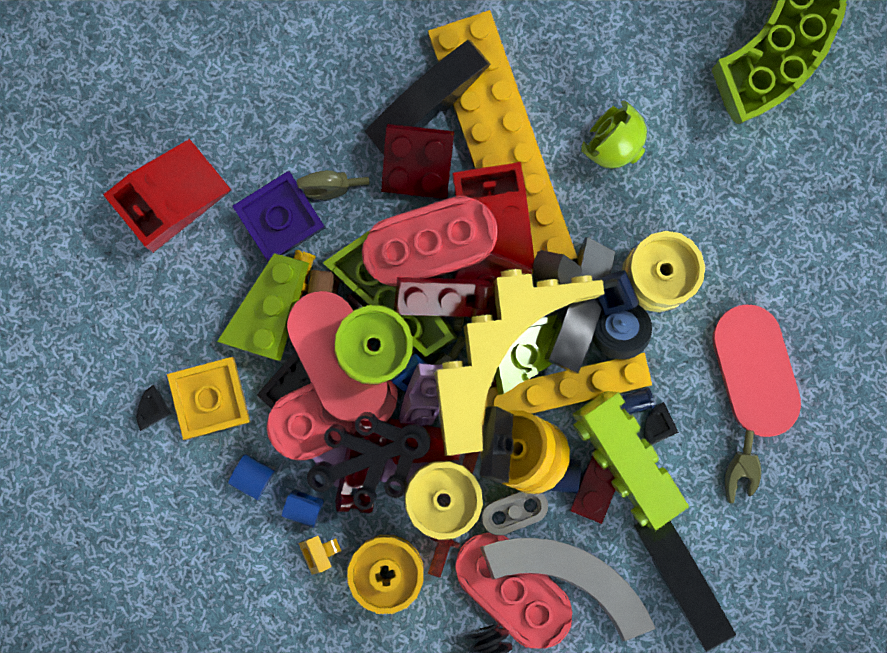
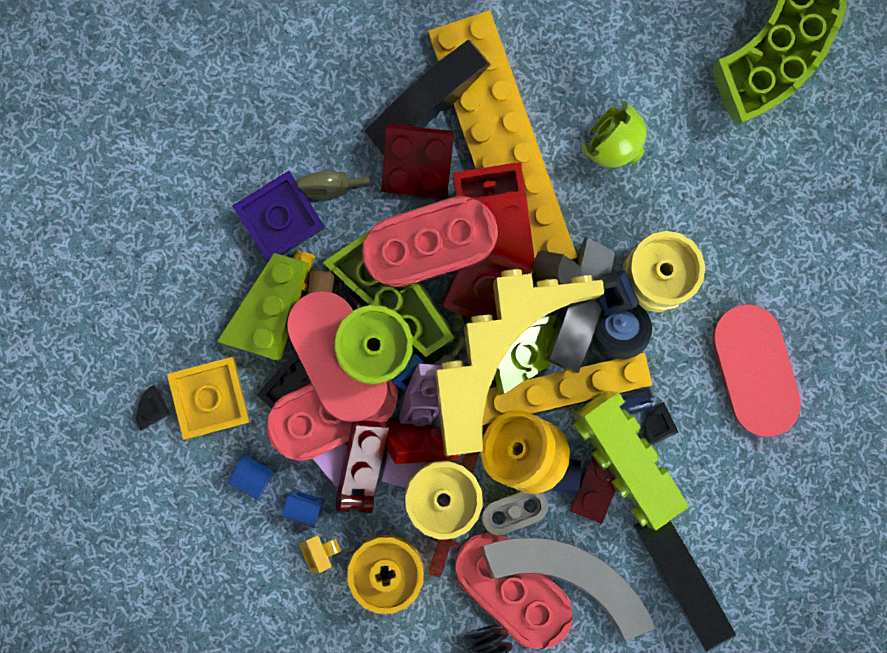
(167, 194): red slope -> none
(372, 456): black plant -> none
(442, 297): plate -> none
(497, 445): black plate -> none
(743, 465): olive hand -> none

